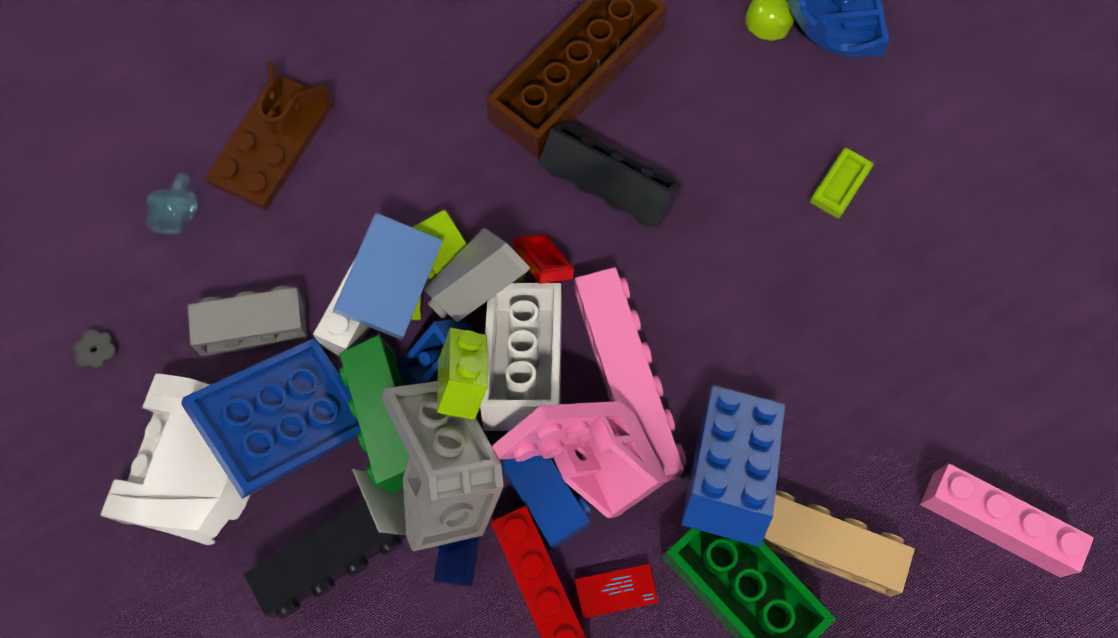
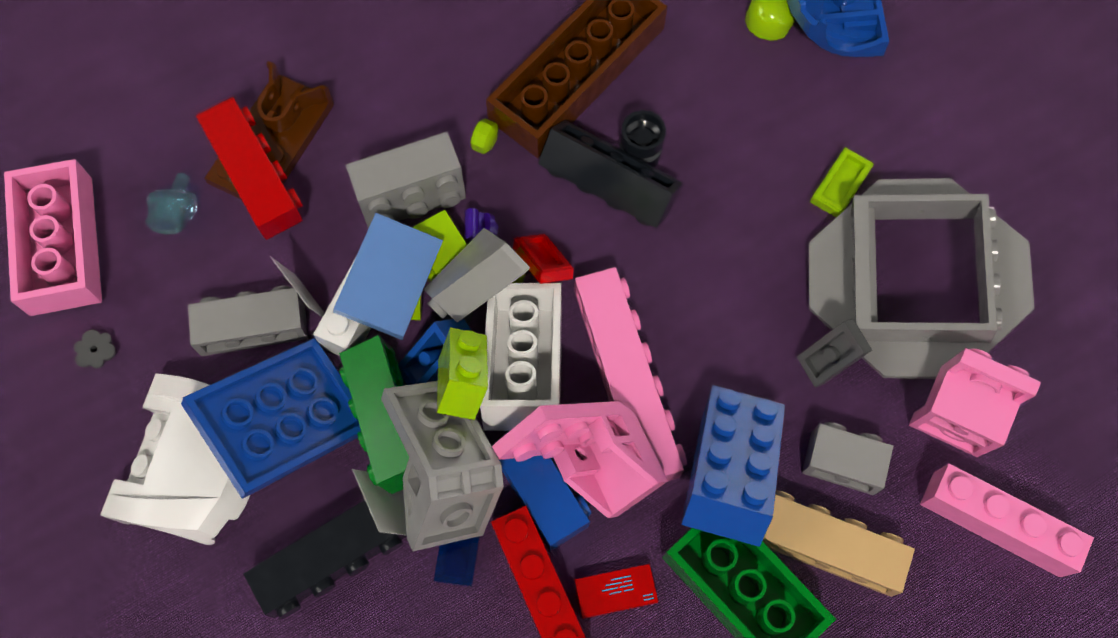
(52, 238): none -> bright pink brick
(249, 167): none -> red brick
(300, 288): none -> white sticker
(408, 180): none -> light grey brick
(476, 221): none -> dark purple plate
(484, 136): none -> lime tile
(643, 136): none -> black wheel
(834, 353): none -> dark grey plate
(846, 282): none -> light grey hinge
(847, 458): none -> light grey brick
(974, 402): none -> bright pink bracket

